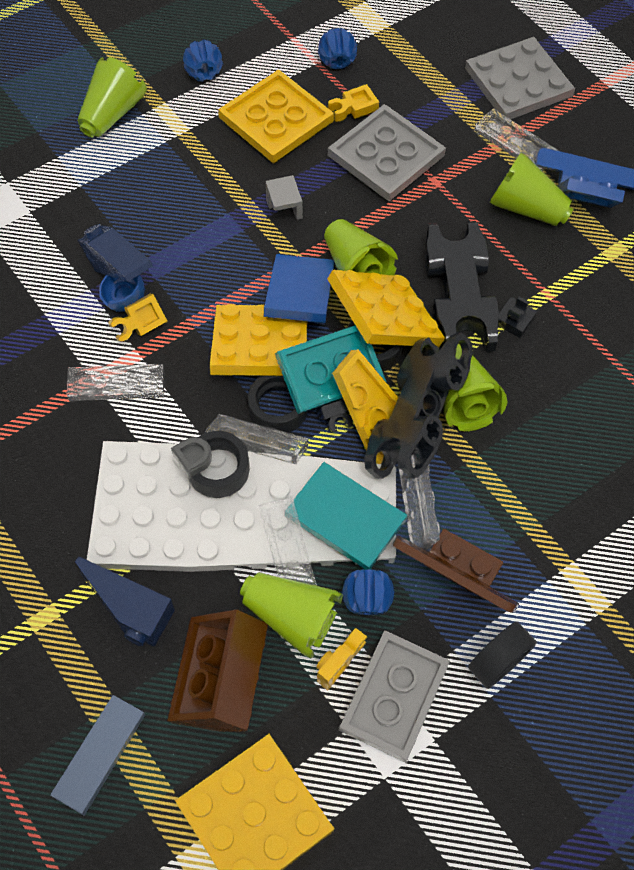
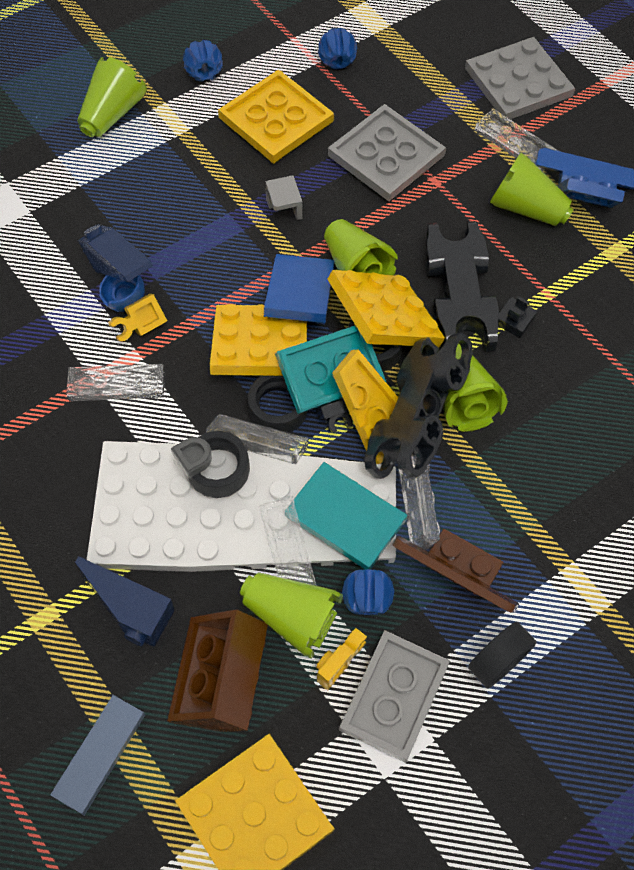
(355, 102): yellow plate -> none

